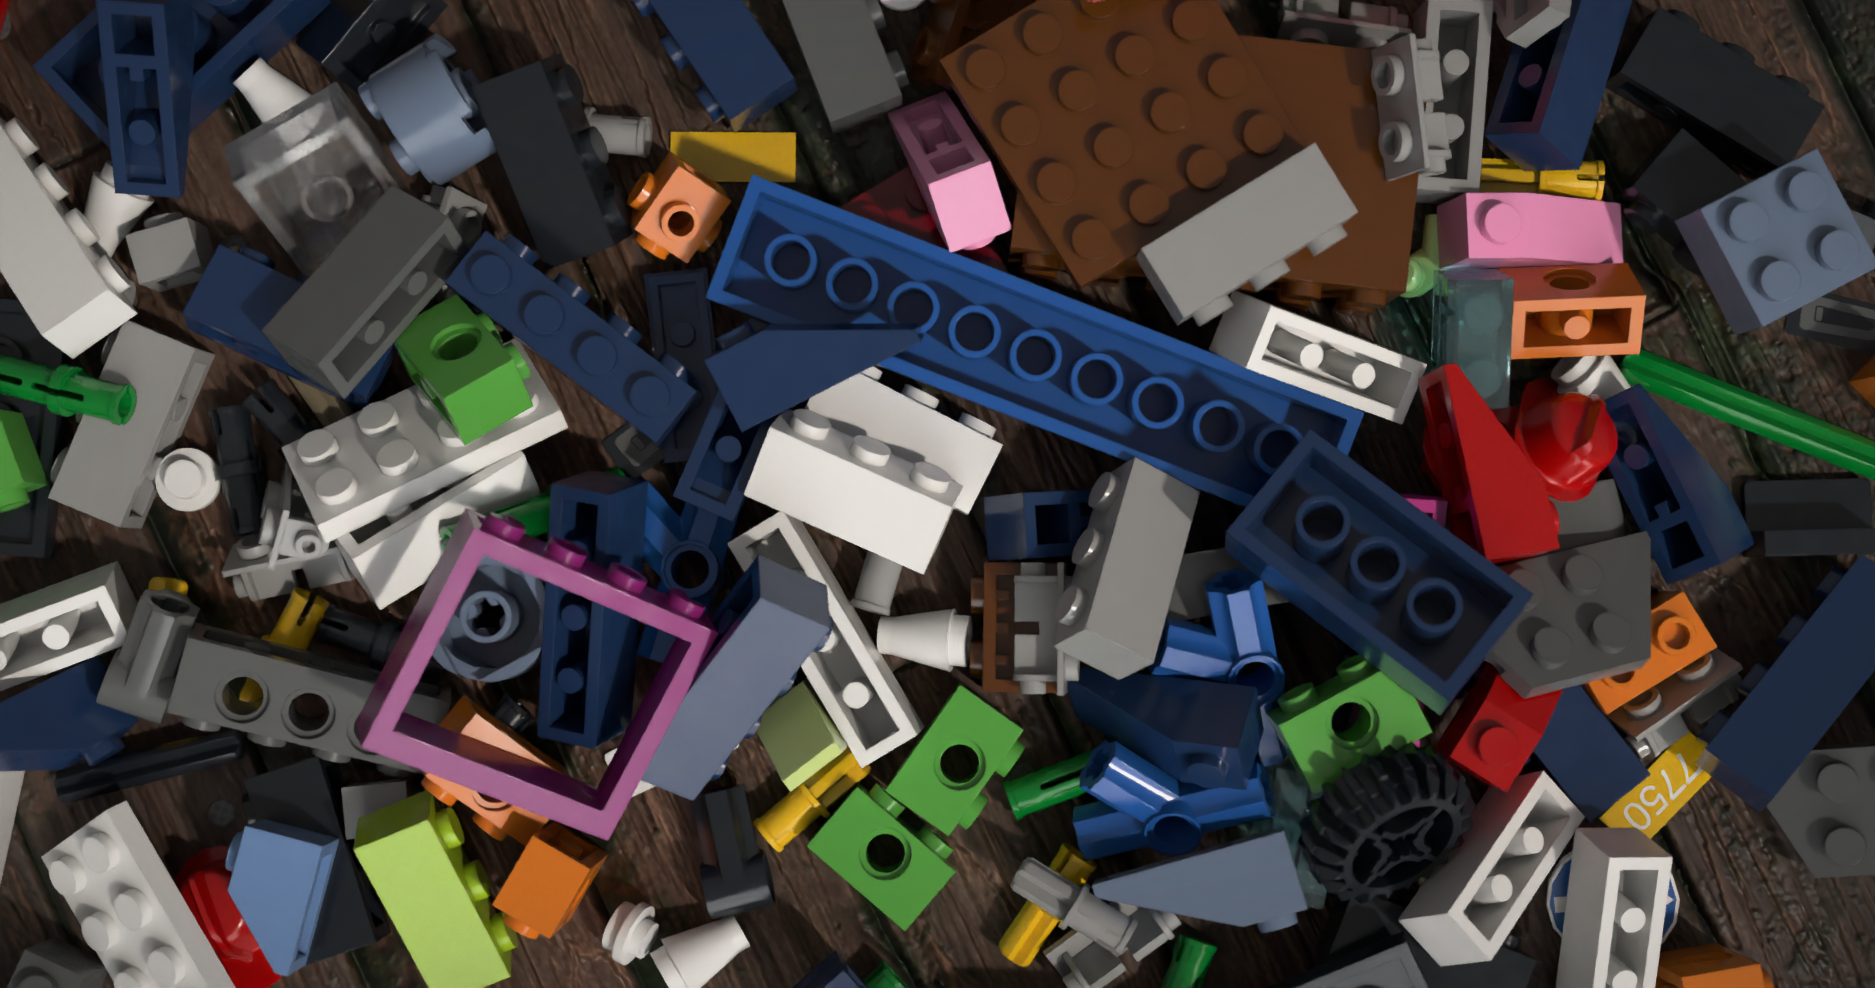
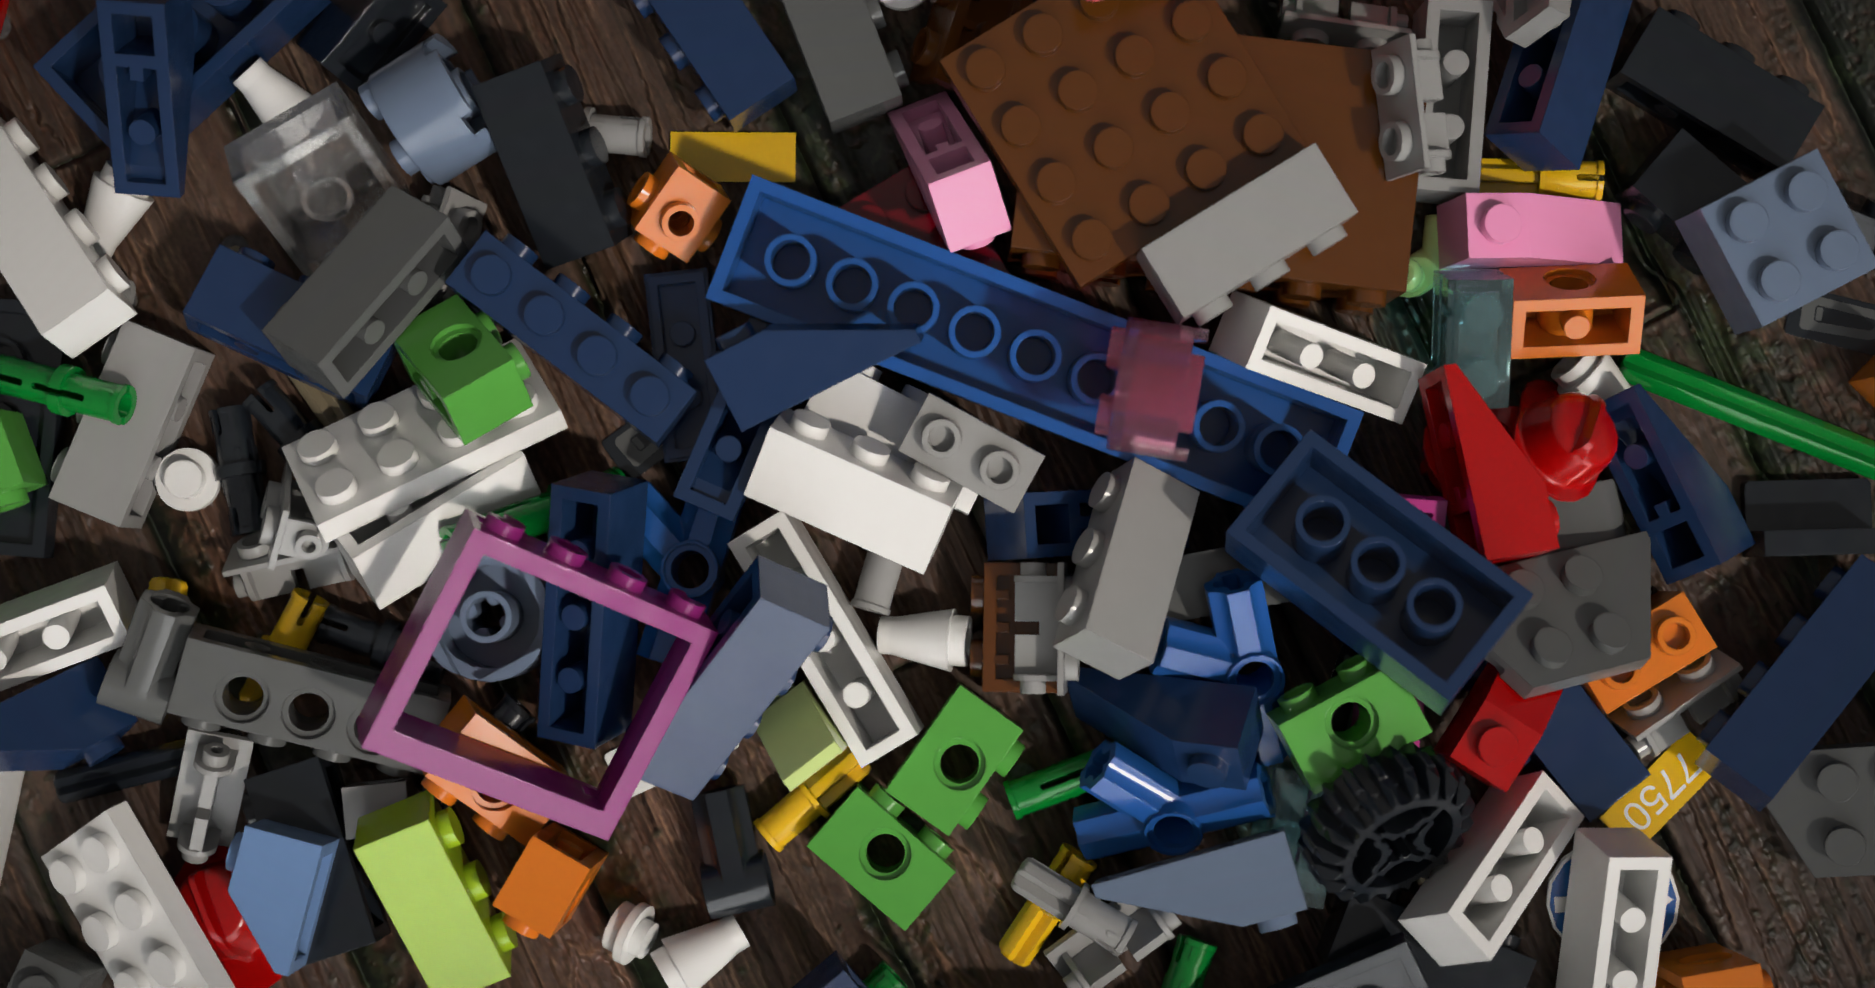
(170, 251): light grey plate -> none
(209, 792): none -> light grey hinge
(971, 452): none -> light grey hinge
(1153, 388): none -> clear pink brick

